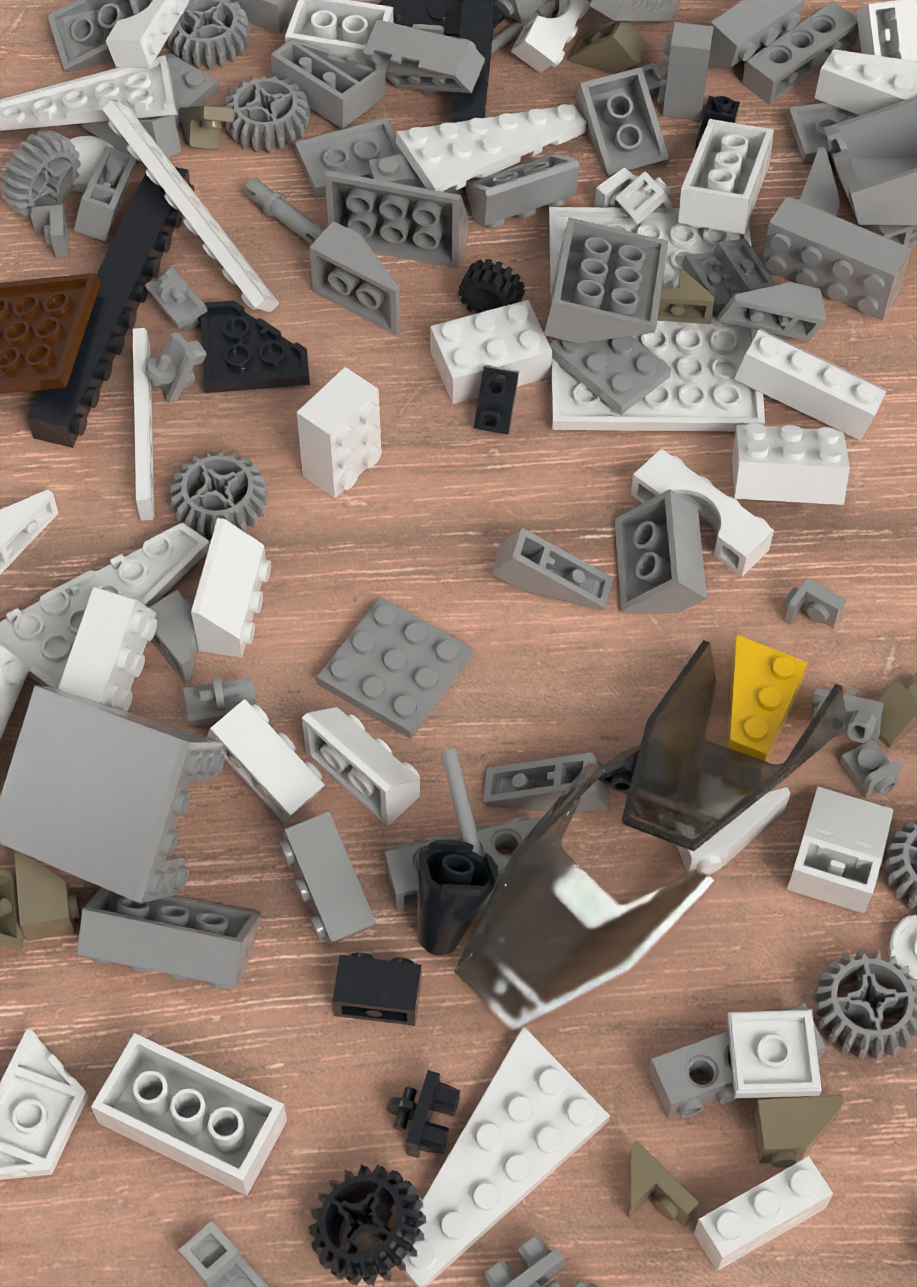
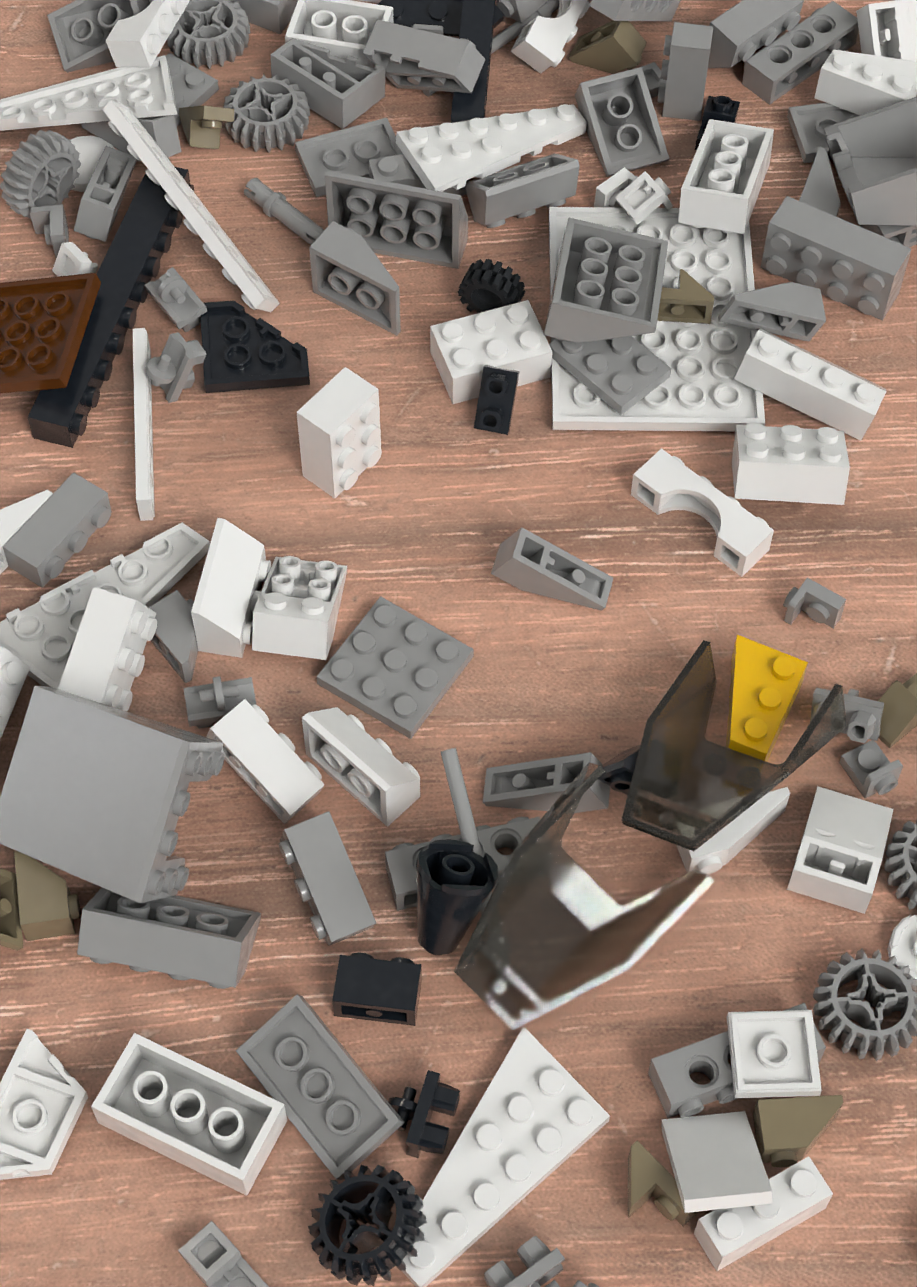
(58, 530): none -> light grey brick
(73, 261): none -> white tile
(223, 484): light grey gear -> none
(298, 608): none -> white slope
(320, 1087): none -> light grey plate
(660, 556): light grey slope -> none
(716, 1162): none -> white tile
(728, 271): flat silver slope -> none

